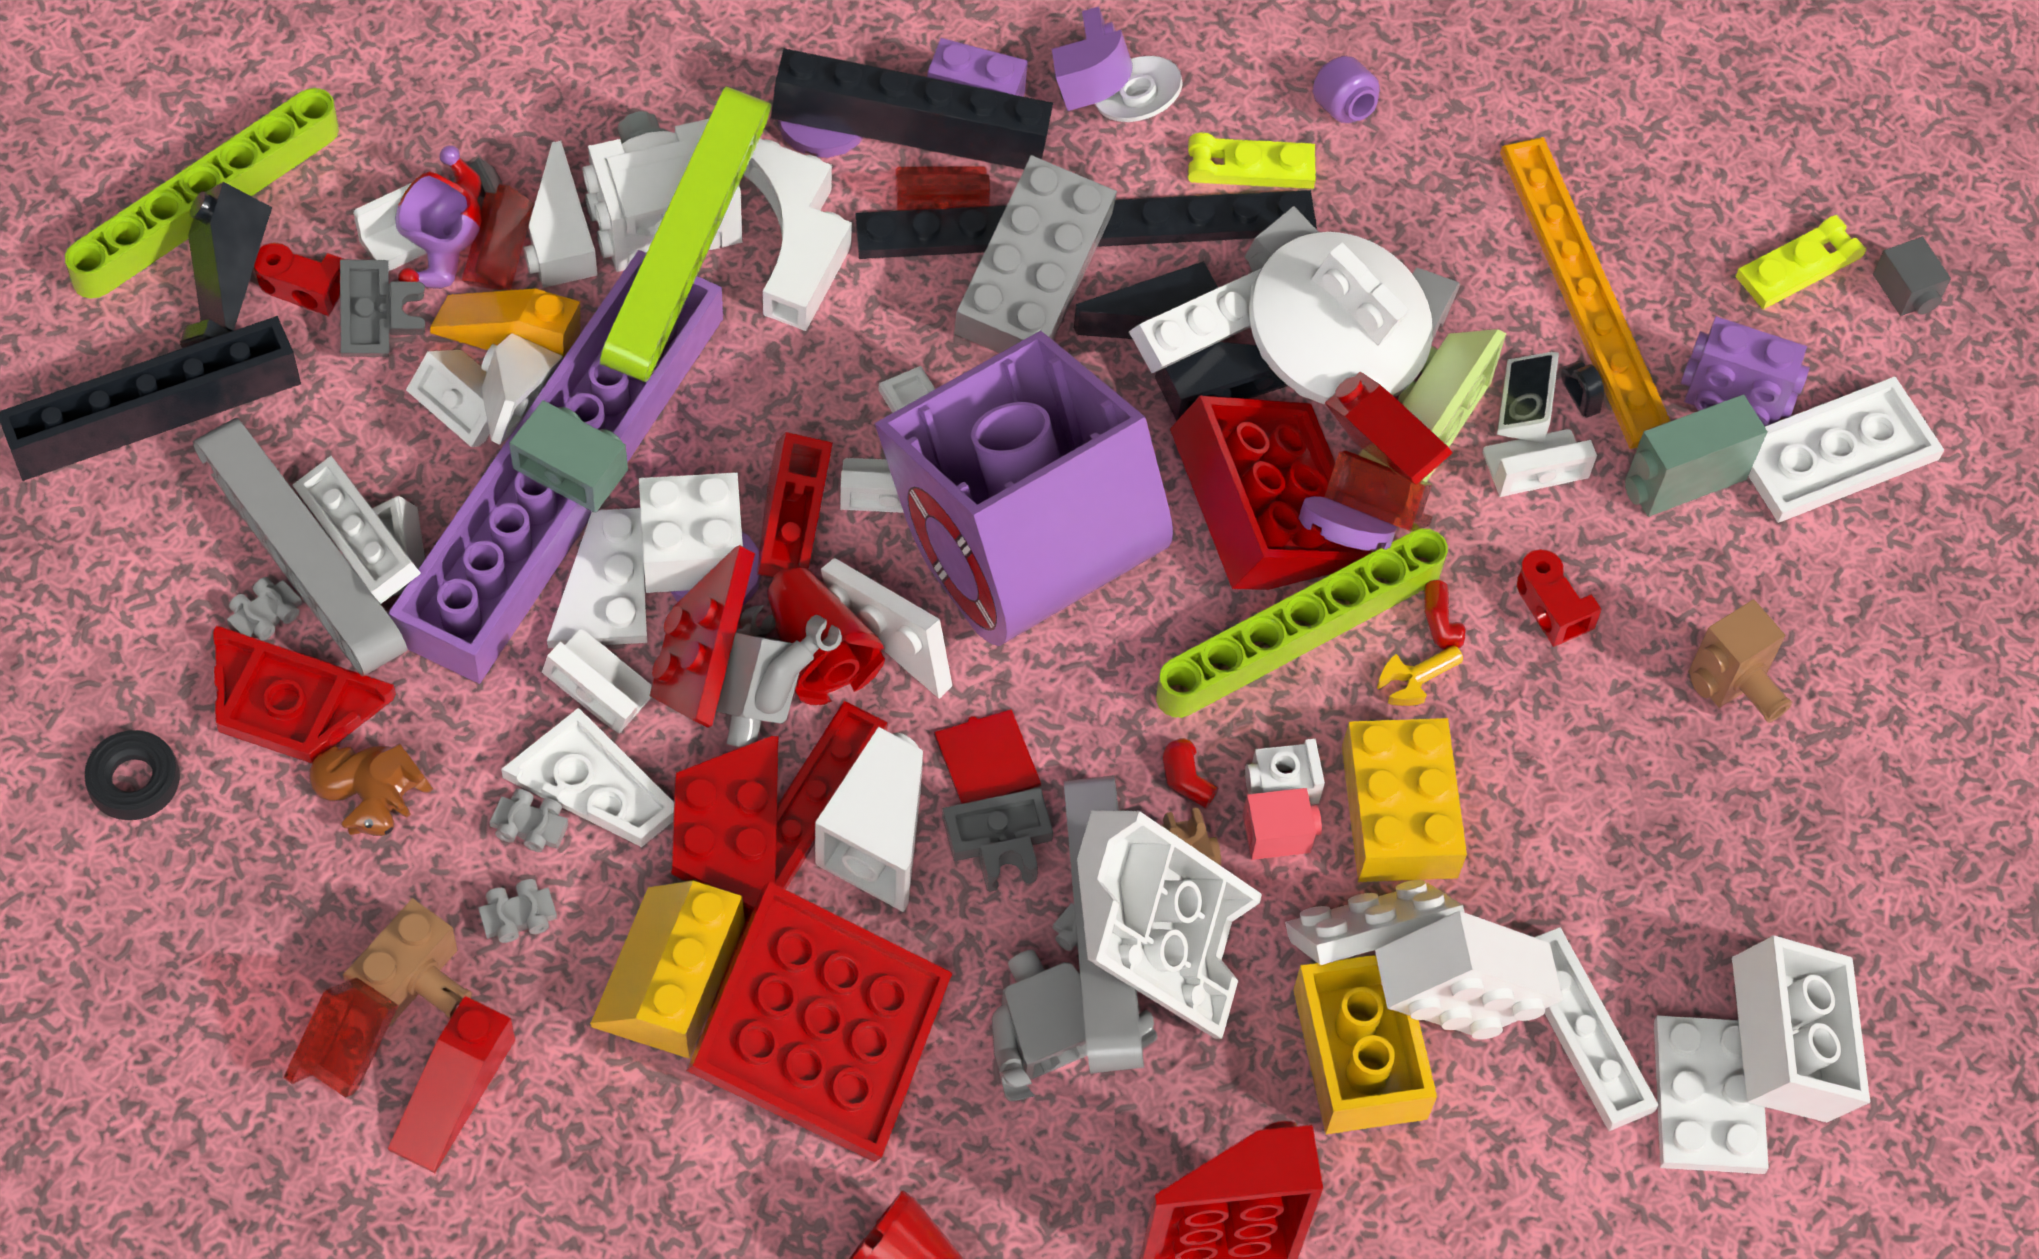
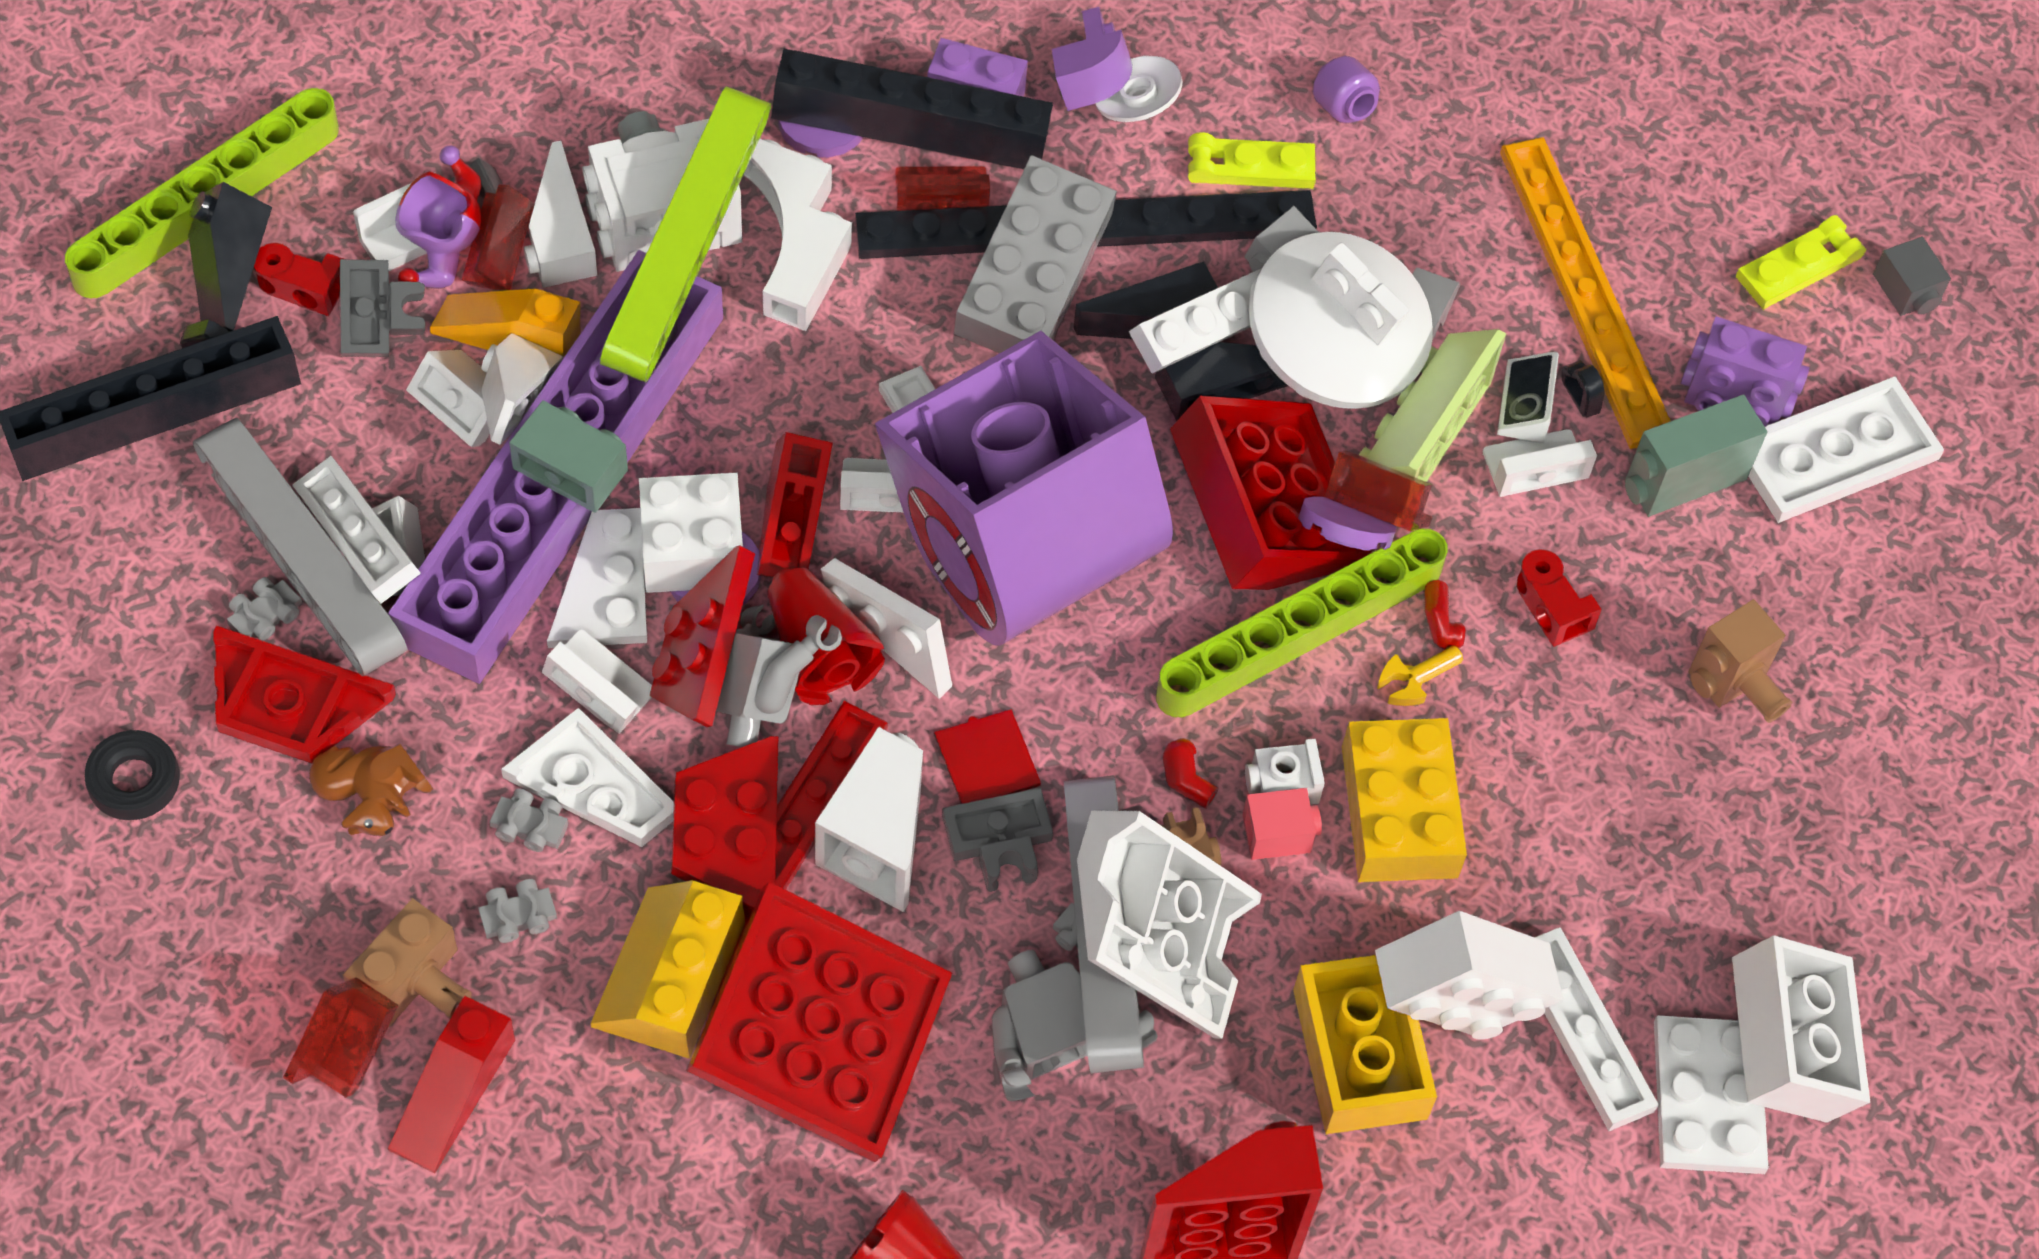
(1368, 921): white plate -> none
(1386, 428): red slope -> none

